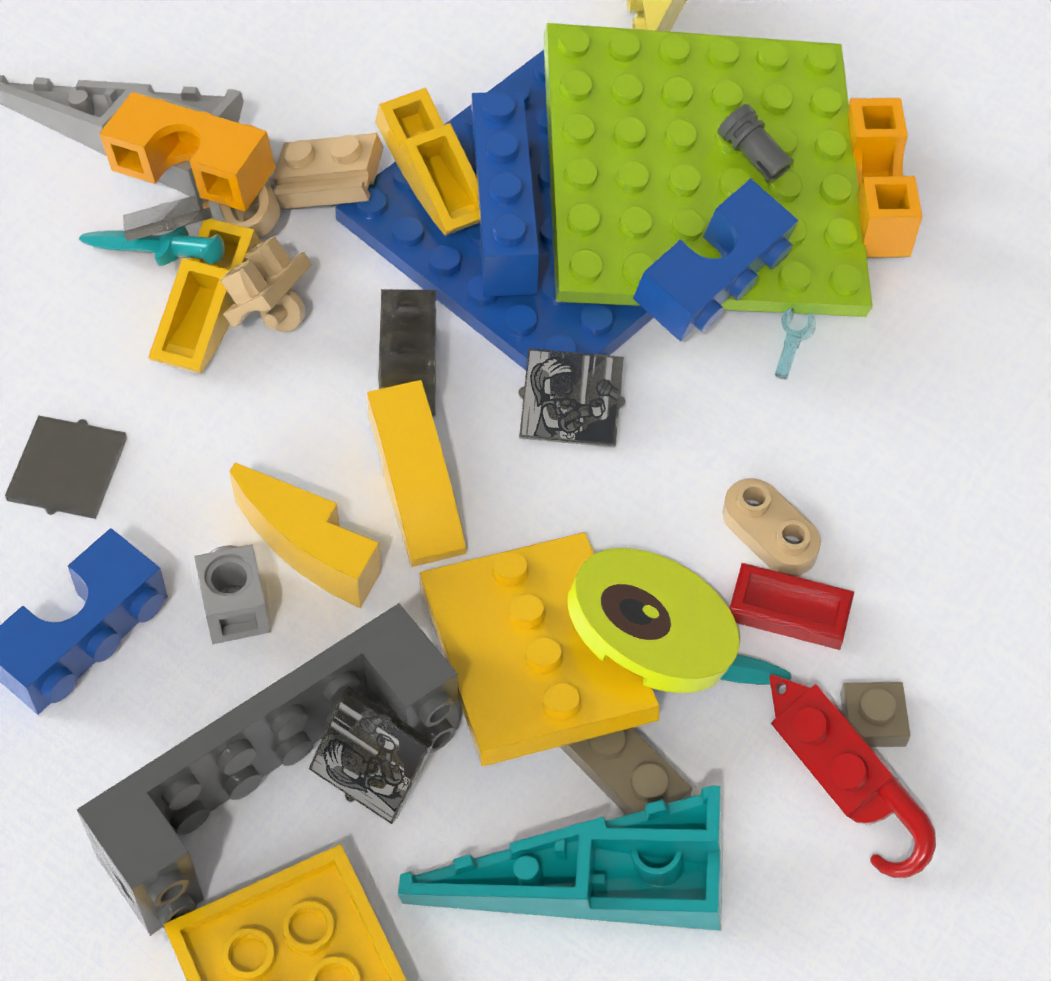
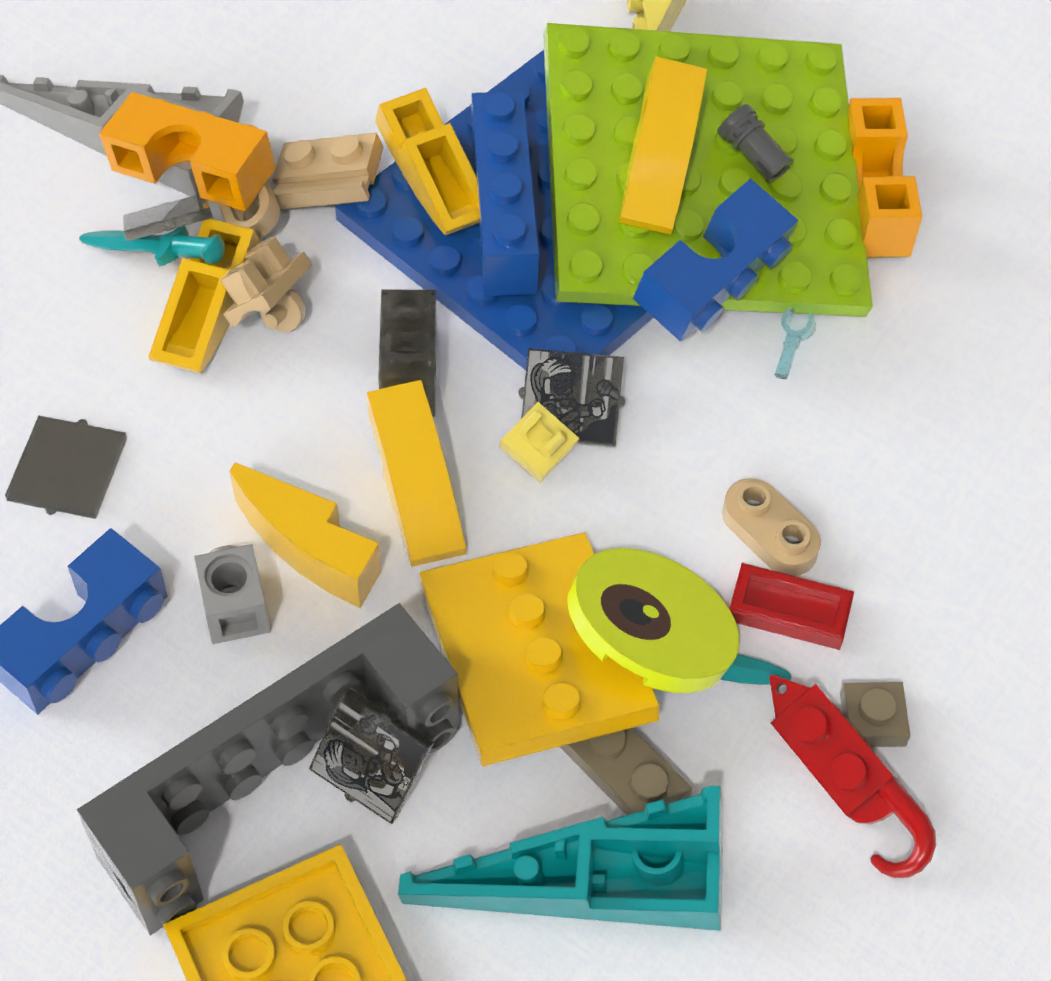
(538, 442): none -> light yellow tile
(662, 145): none -> yellow slope

